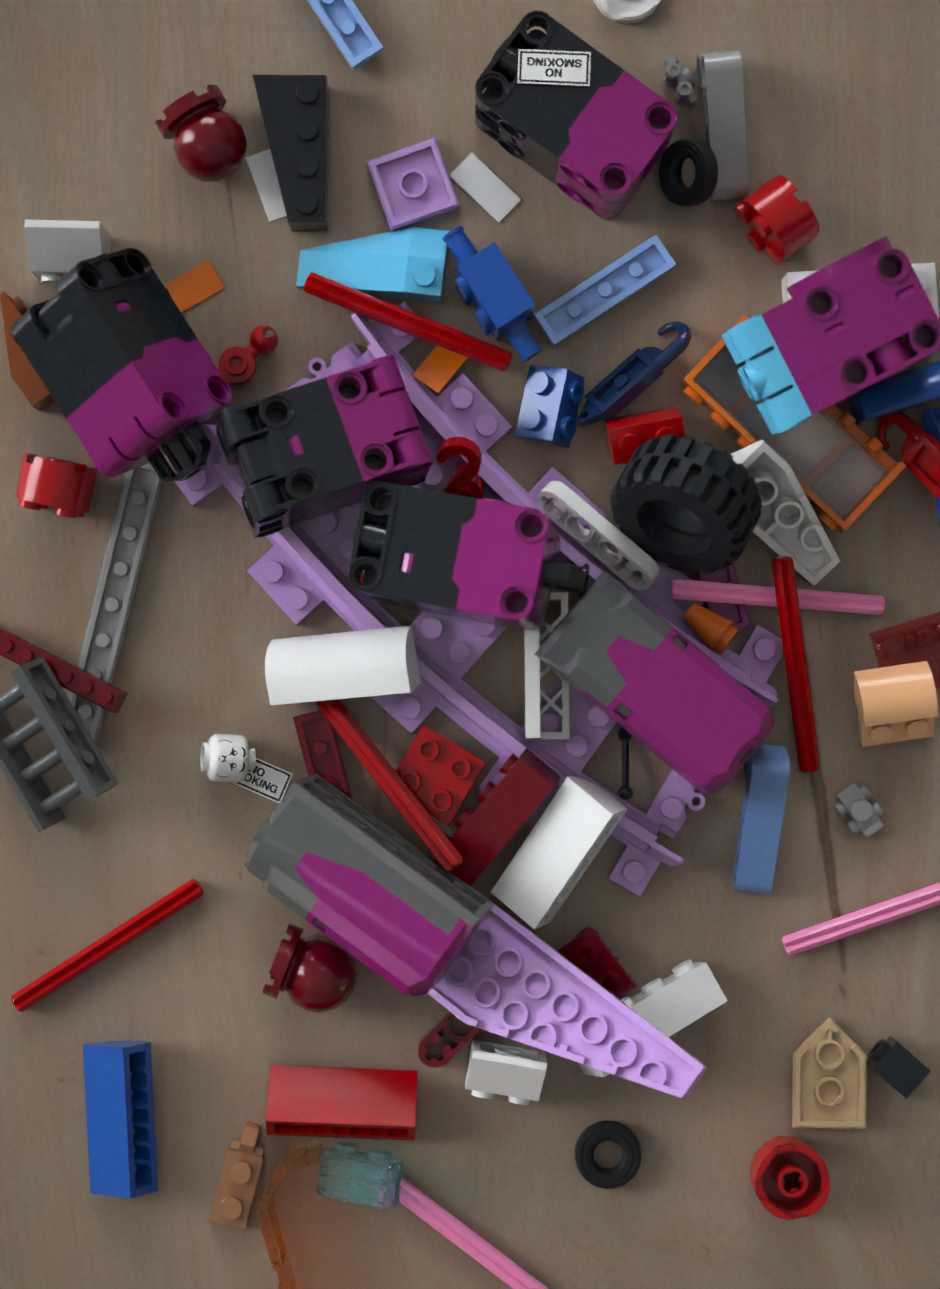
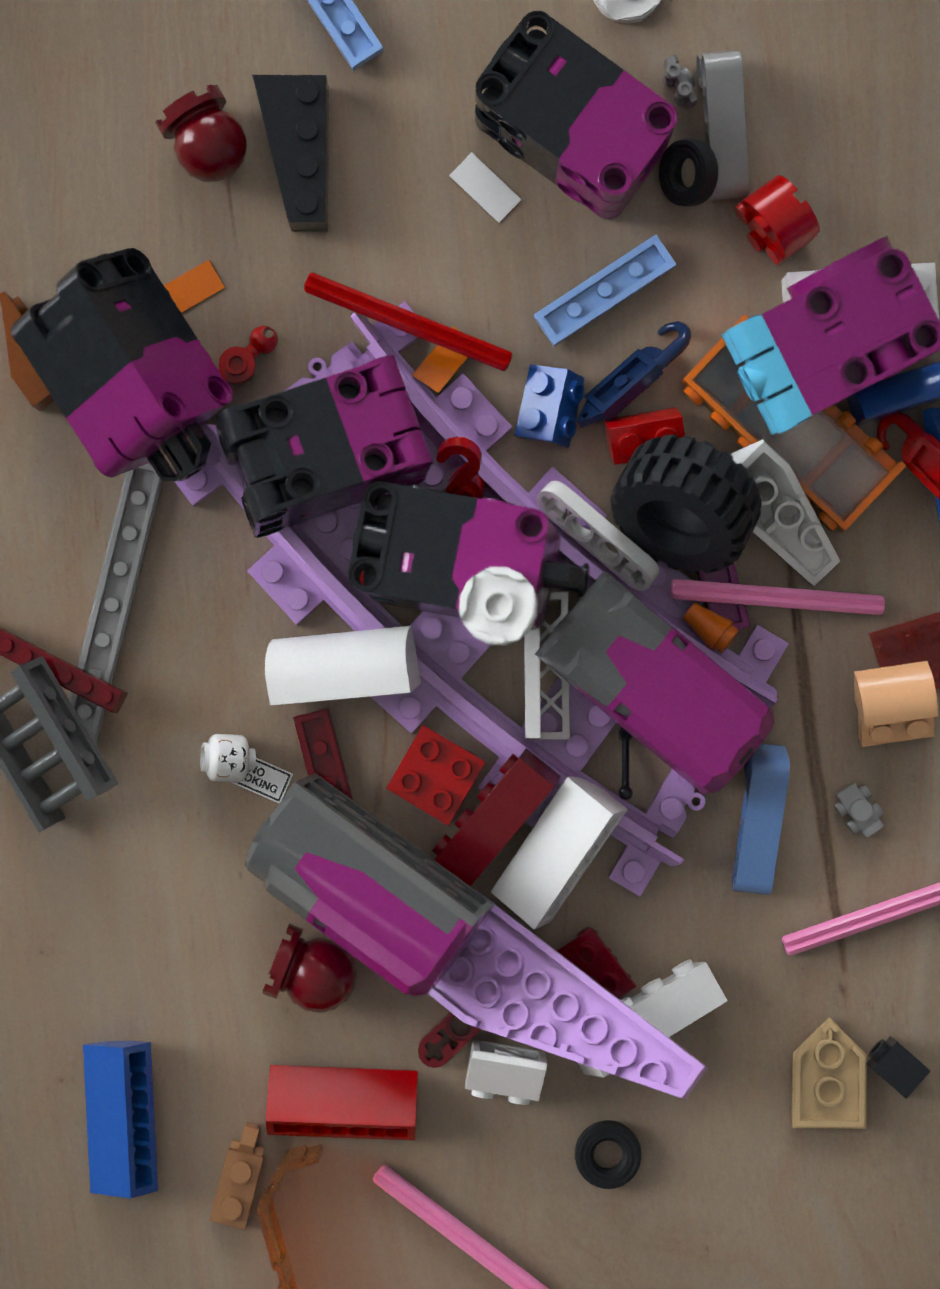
(56, 484): red brick -> none
(61, 244): white slope -> none
(107, 945): red axle -> none
(267, 184): white sticker -> none
(359, 1176): clear light blue brick -> none
(385, 265): medium azure wedge -> none
(391, 784): red axle -> none
(413, 184): lavender tile -> none
(495, 293): blue brick -> none
(498, 606): none -> white tile
(554, 67): white sticker -> none
(789, 1198): red brick -> none
(795, 664): red axle -> none

